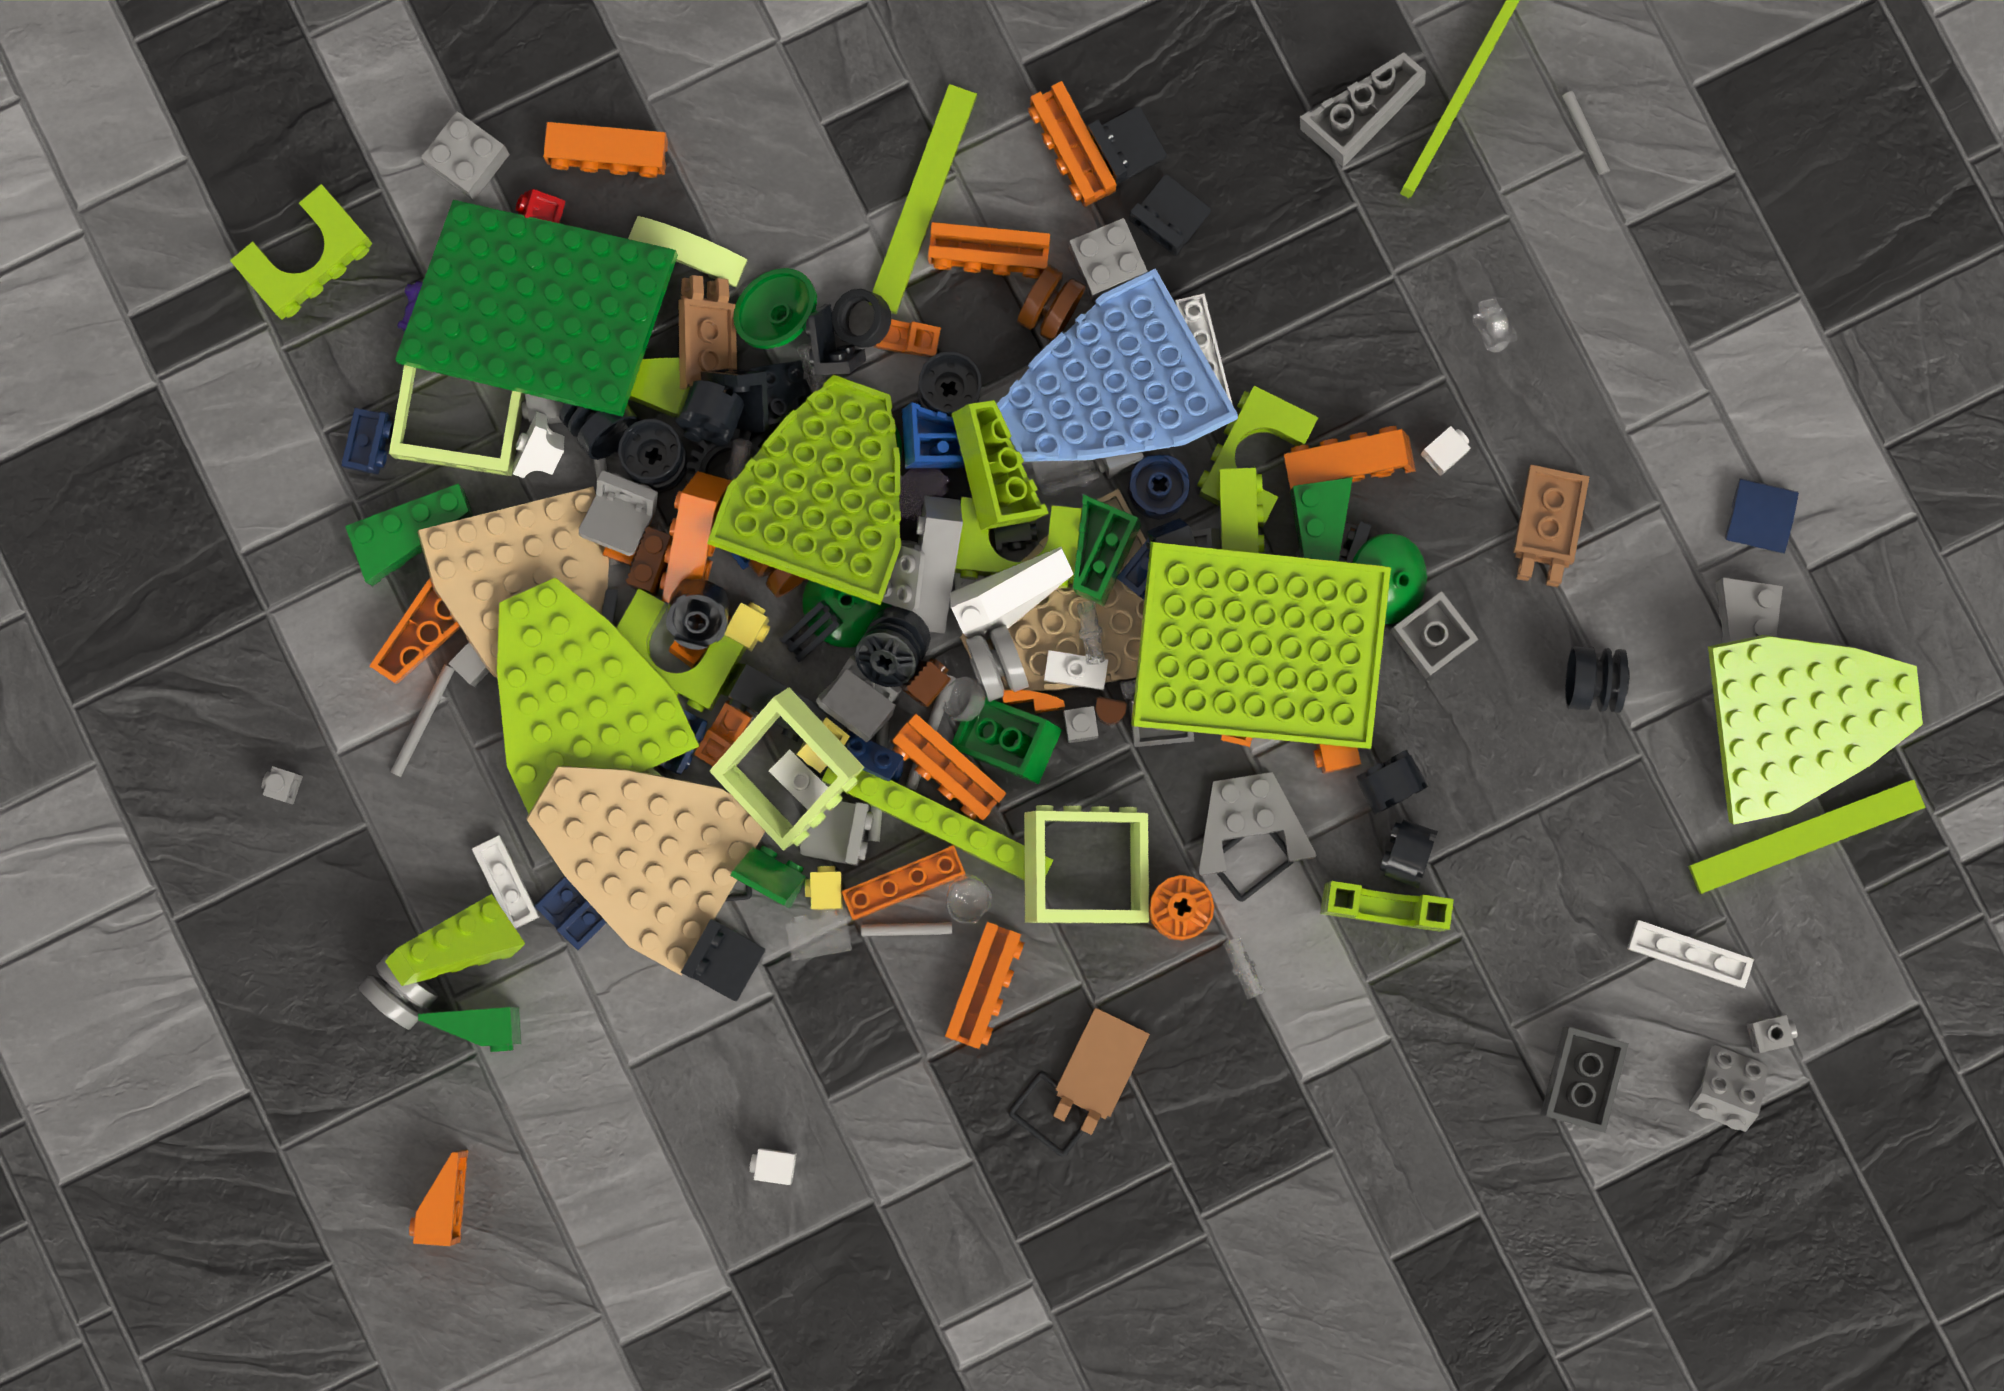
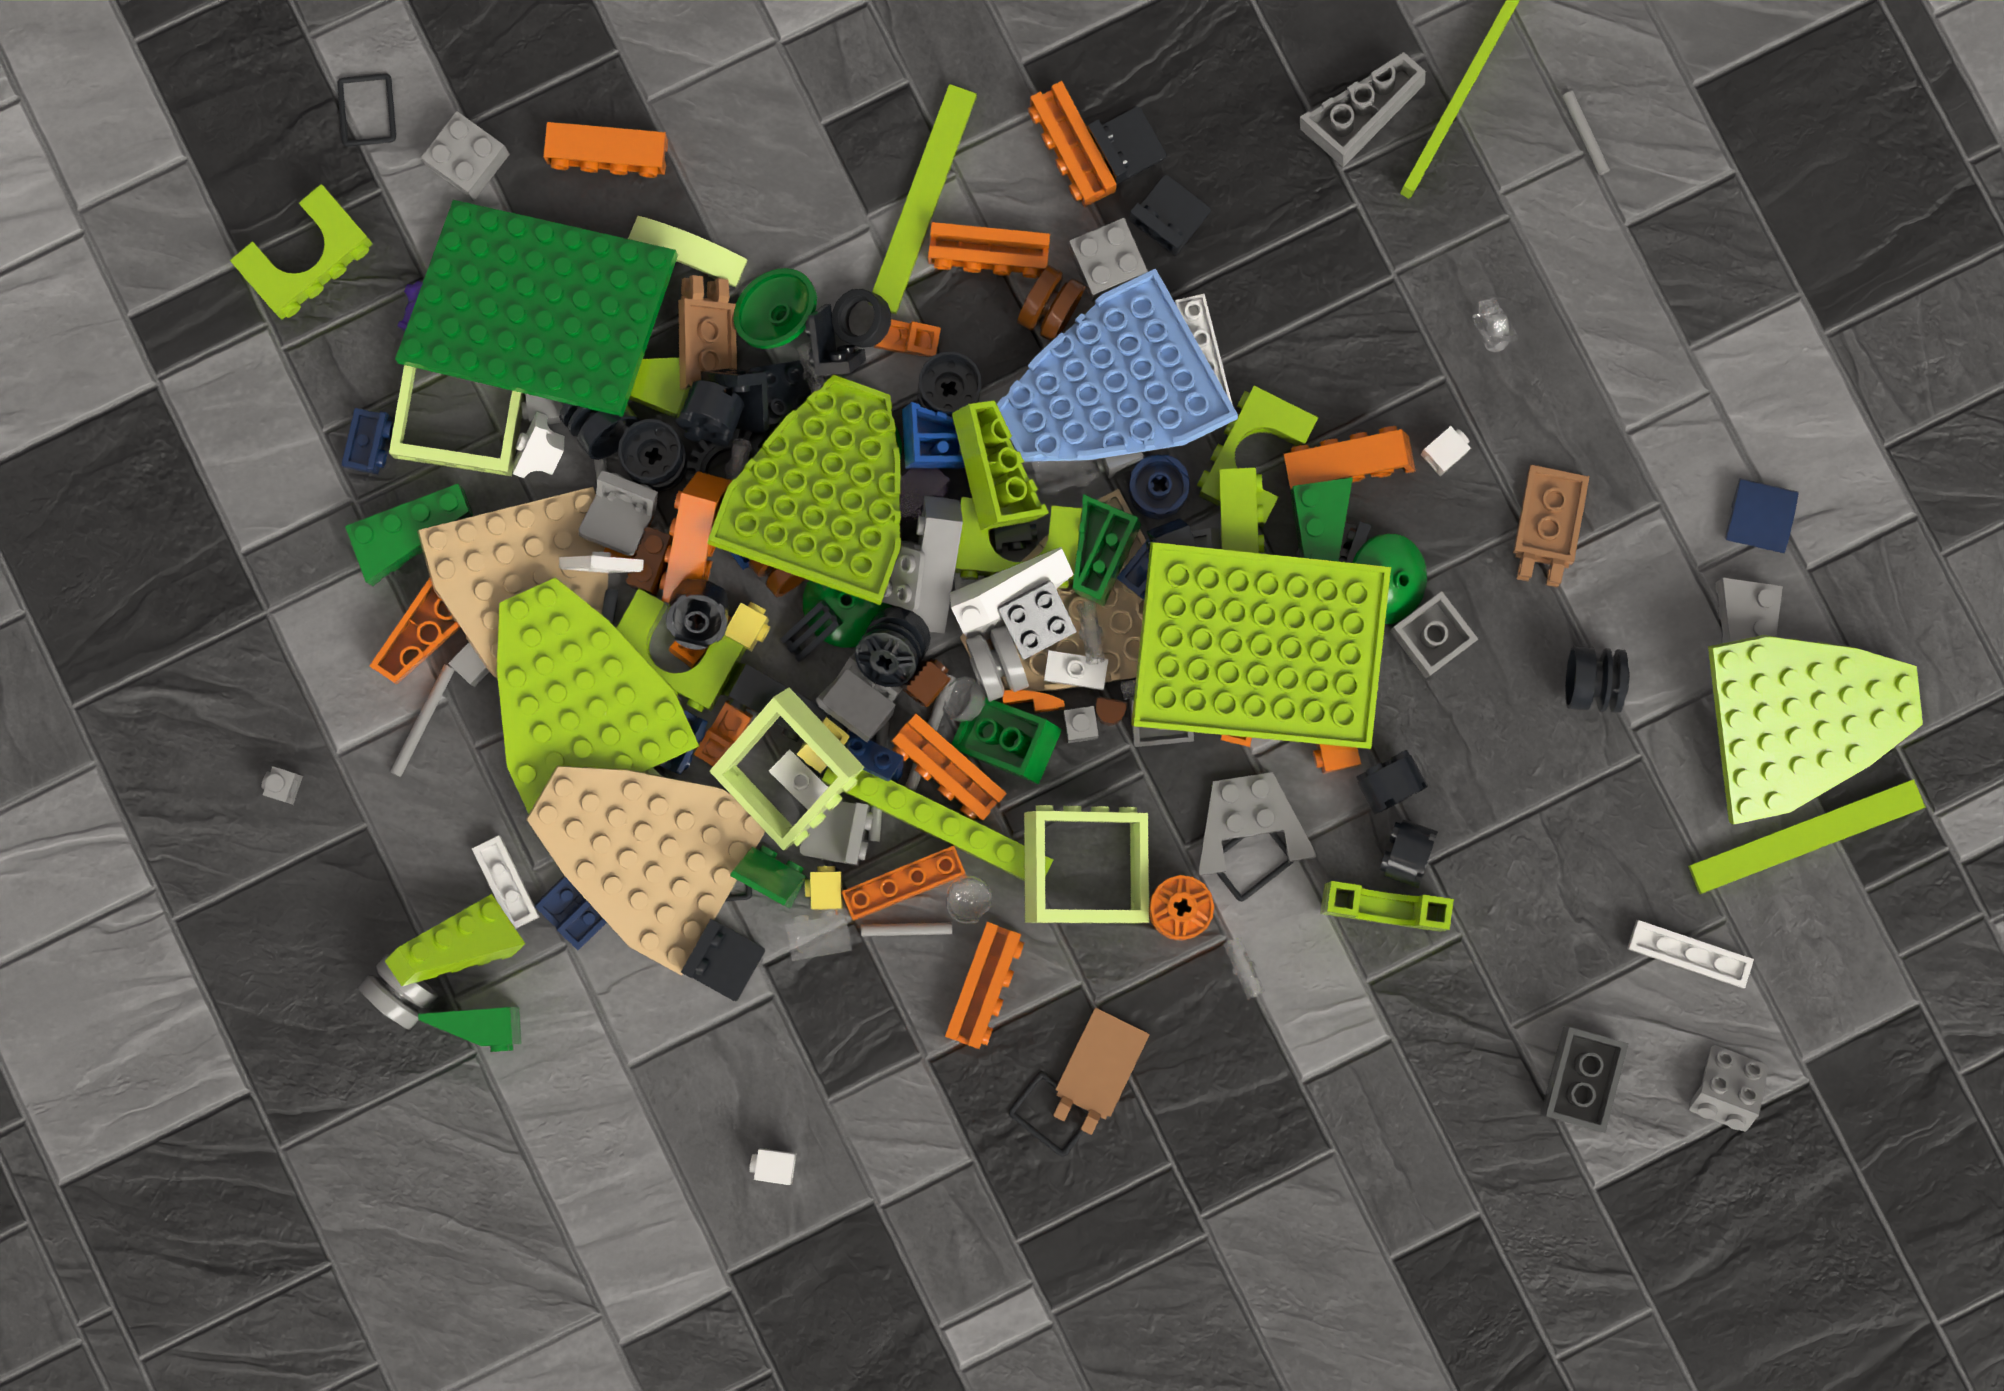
(341, 81): none -> black piece
(441, 1211): orange slope -> none
(540, 206): red bracket -> none
(600, 562): none -> white plate
(1036, 619): none -> bracket
(1761, 1037): light grey brick -> none

